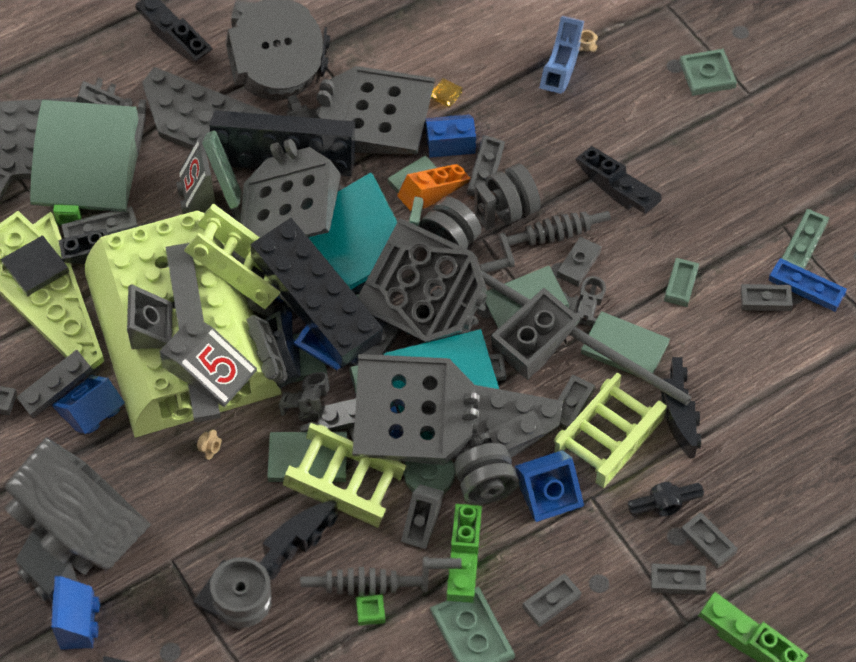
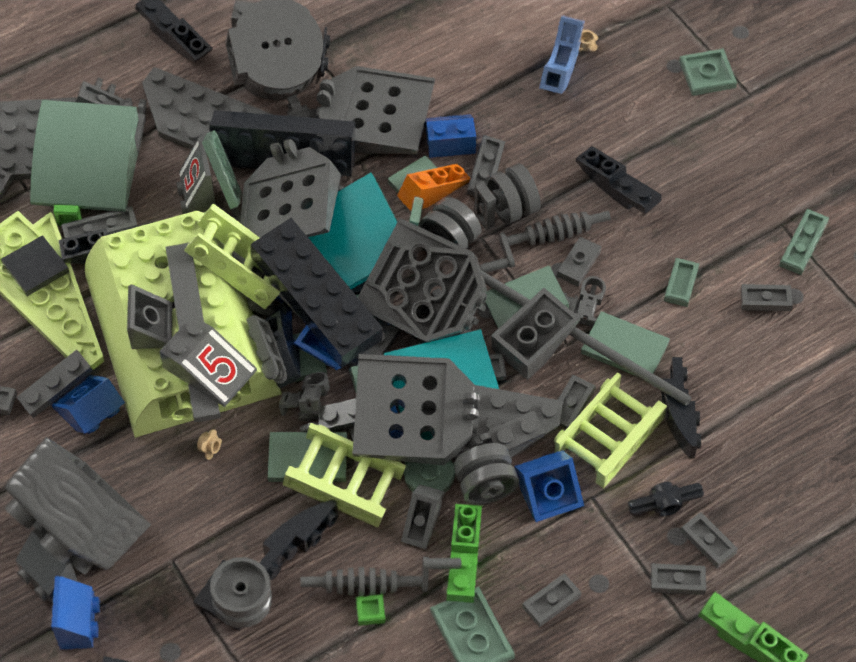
(446, 92): clear yellow tile -> none
(808, 284): blue plate -> none

